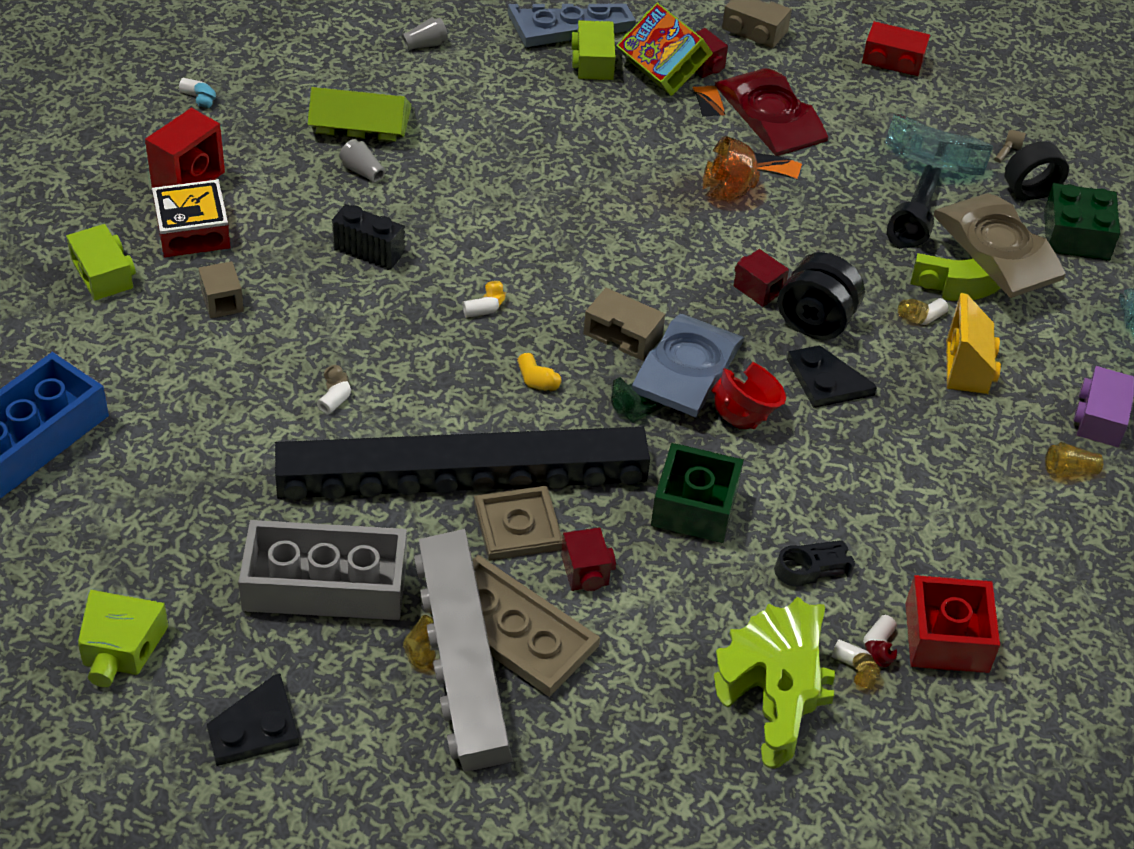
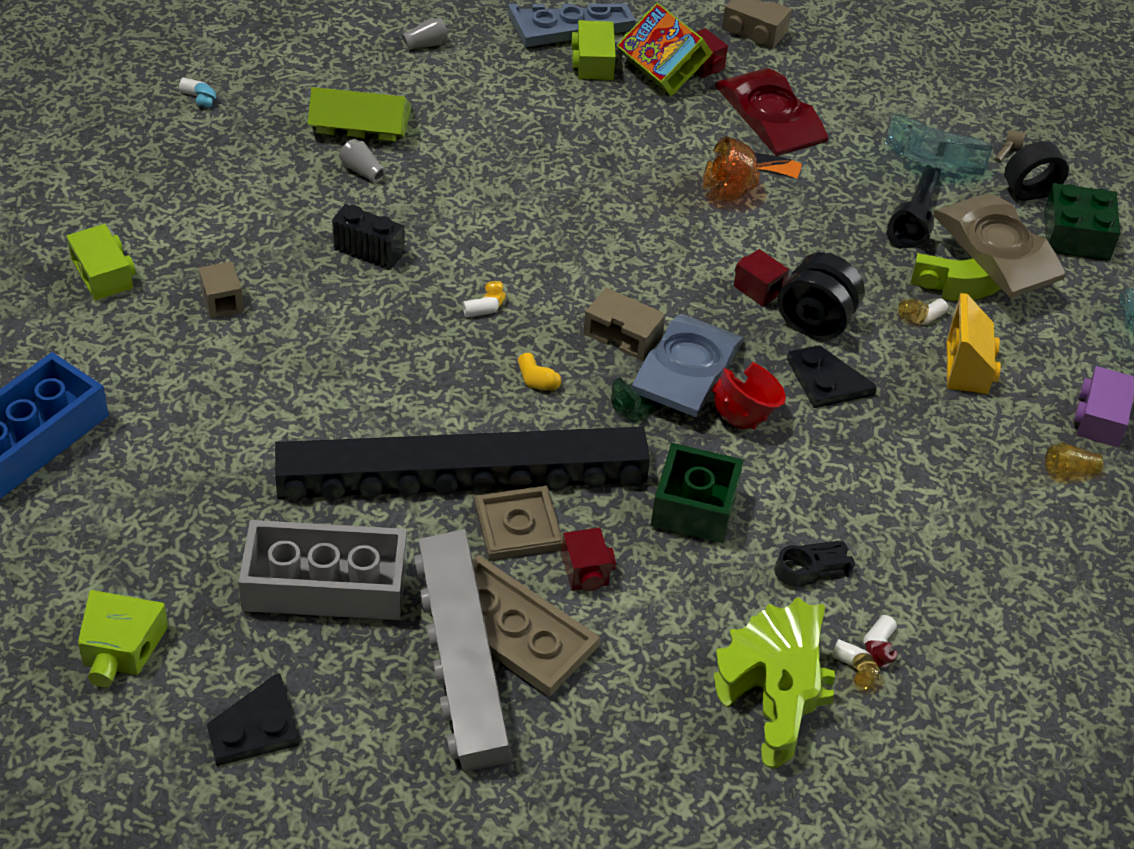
(185, 150): red brick -> none
(191, 218): piece -> none
(338, 389): white arm -> none
(417, 645): clear yellow arm -> none
(709, 101): sticker -> none
(895, 48): red brick -> none
(952, 624): red brick -> none

